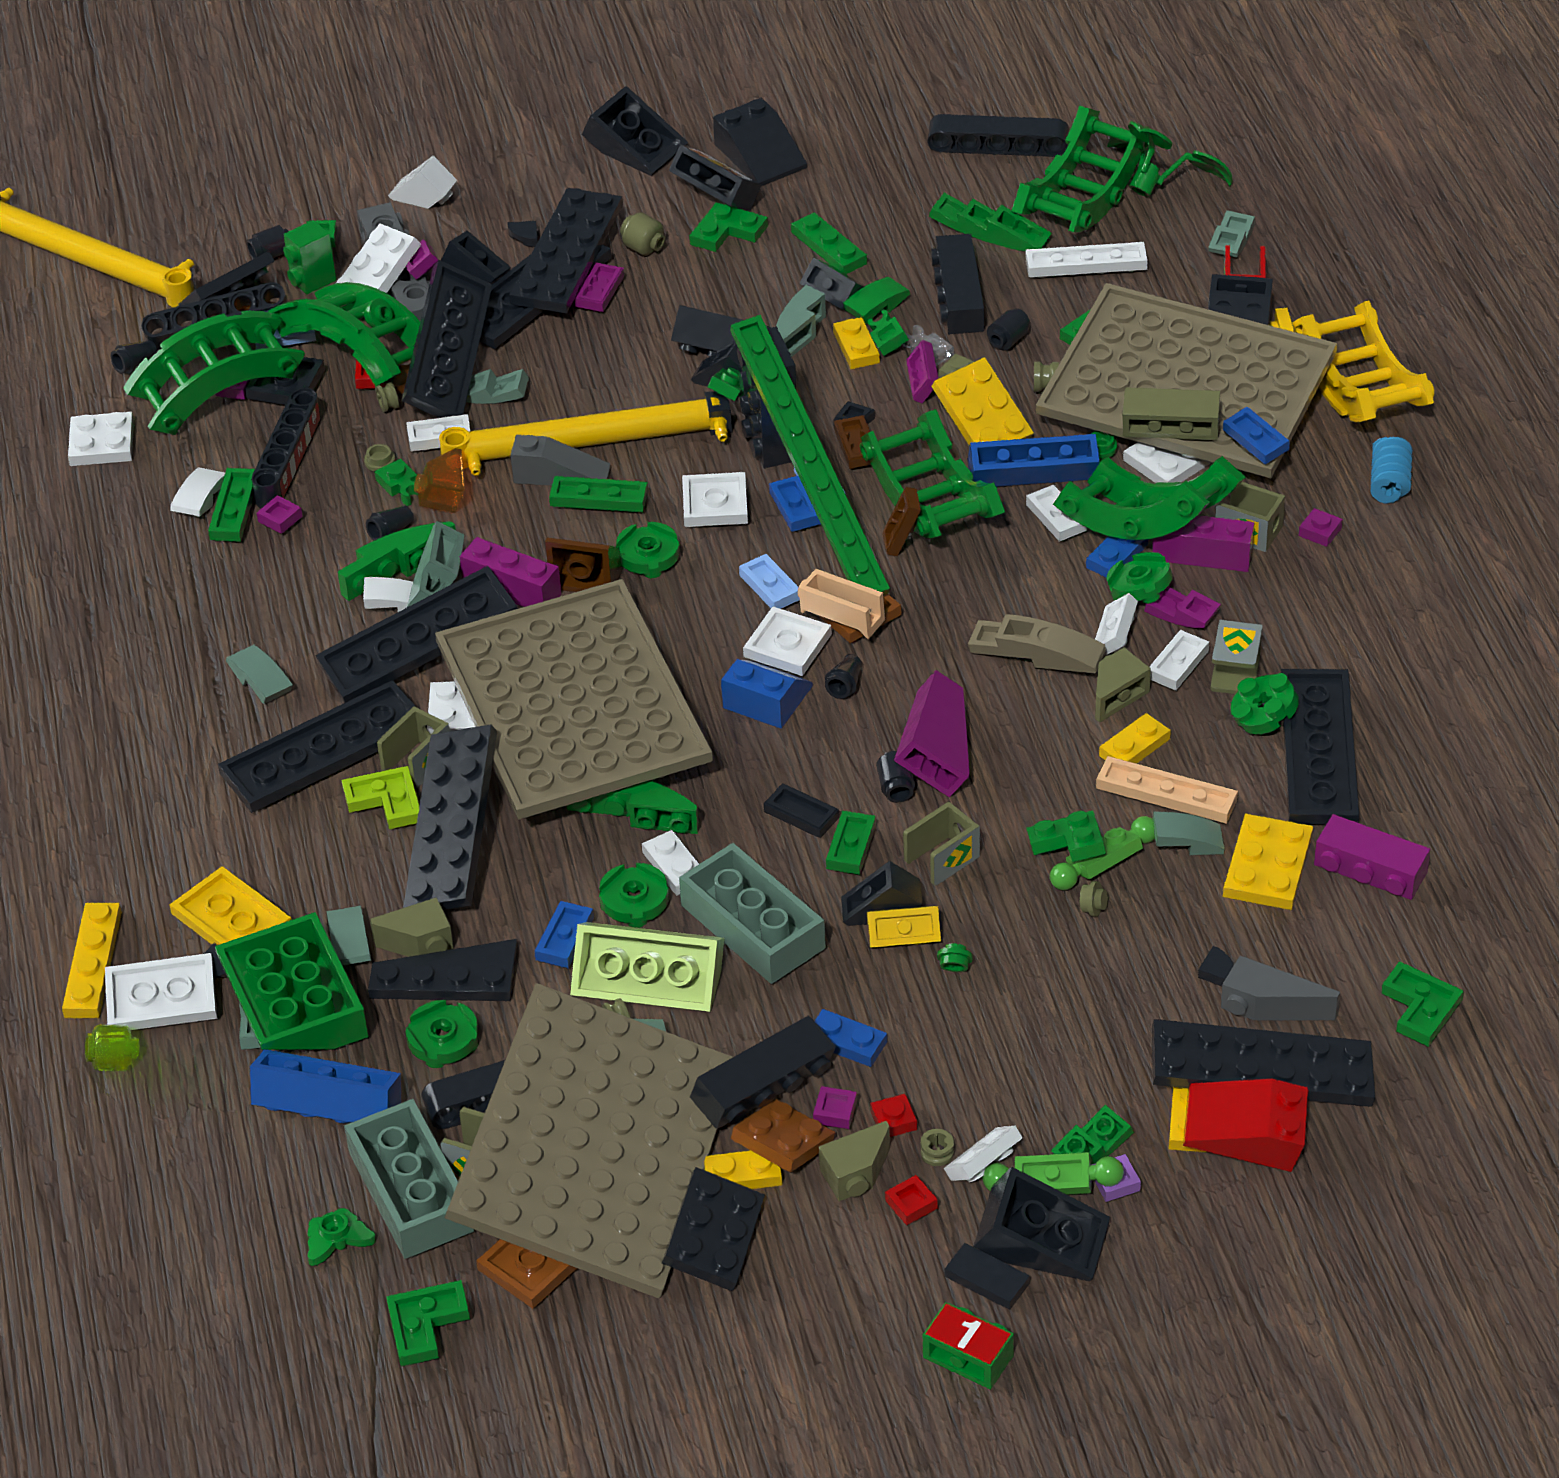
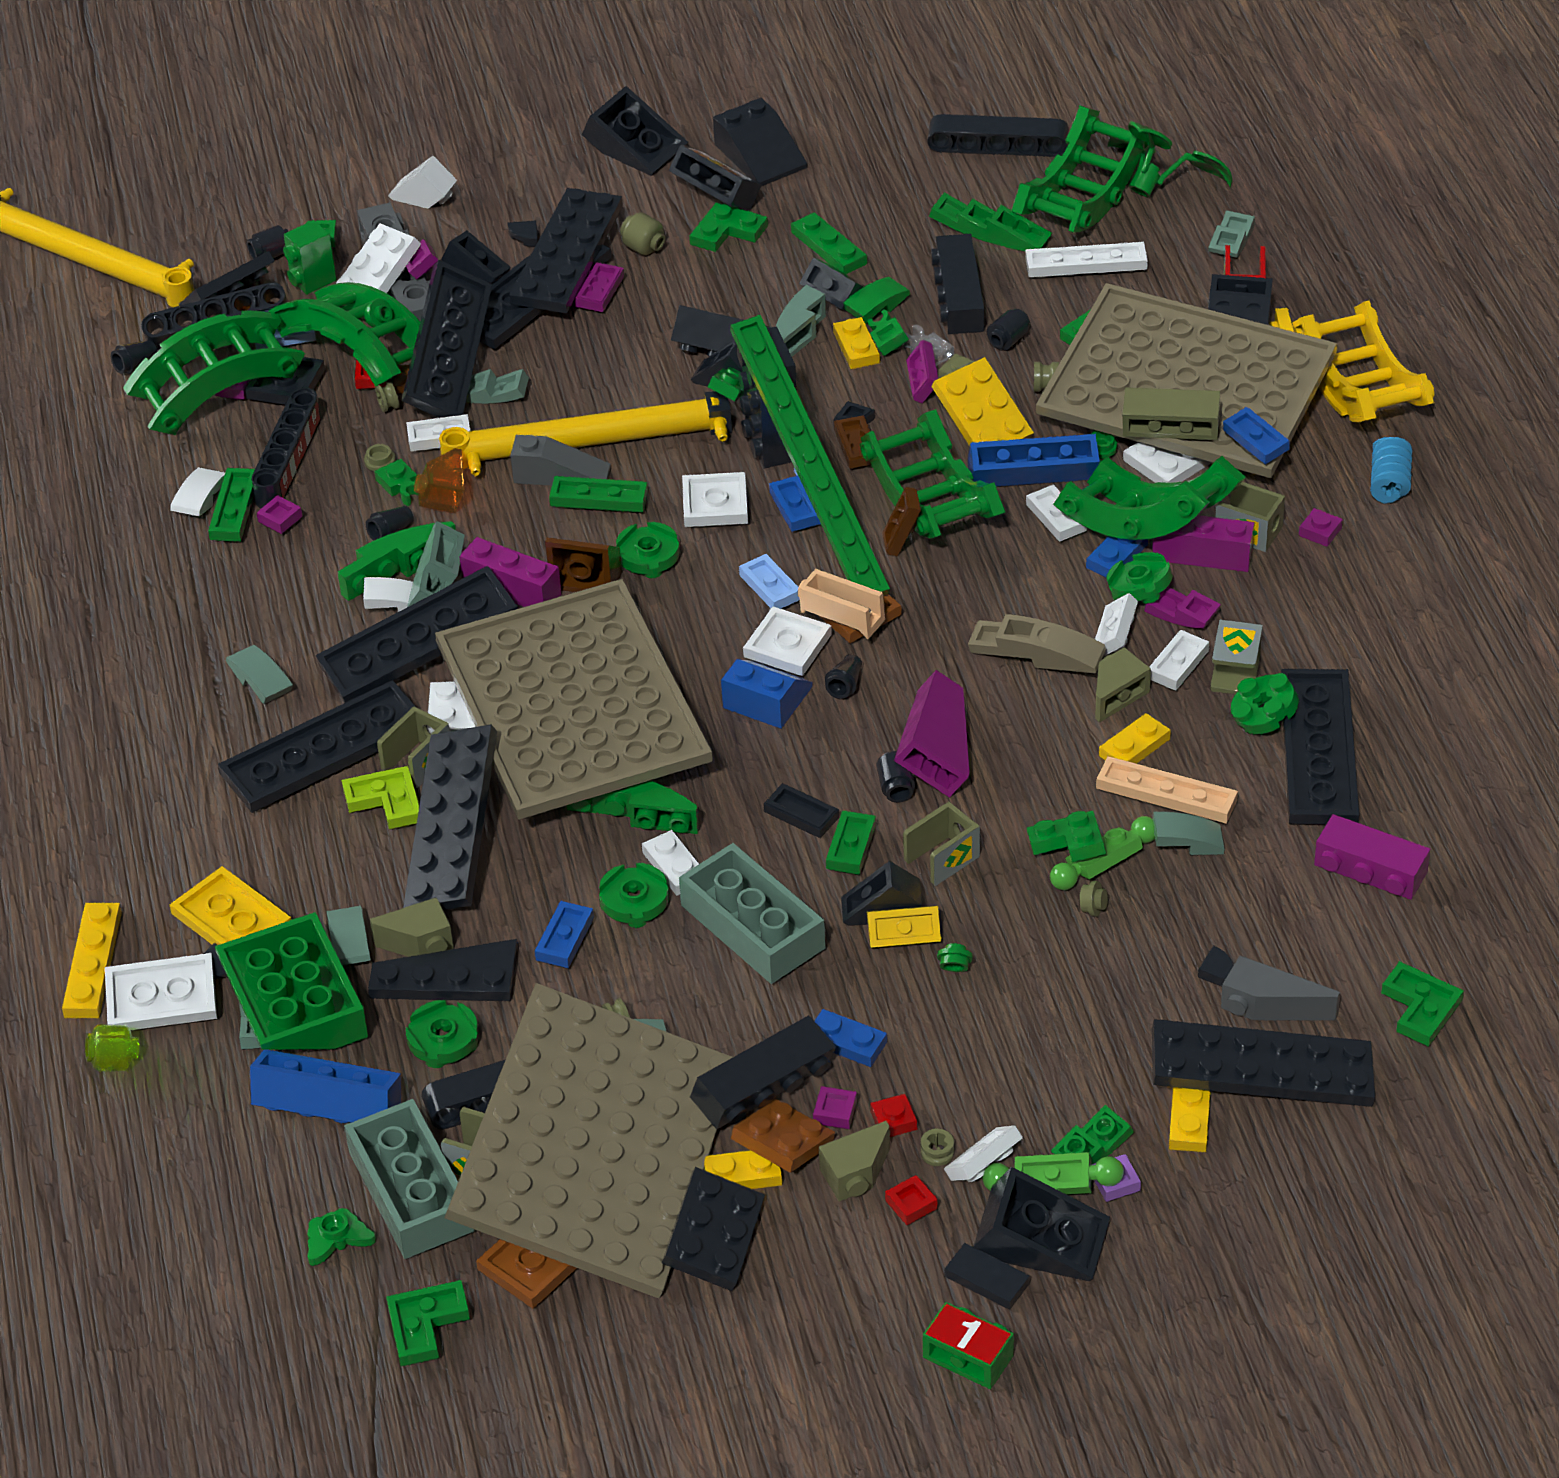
(101, 438): white plate -> none
(646, 966): yellowish green slope -> none
(1248, 1120): red slope -> none
(1268, 861): yellow plate -> none

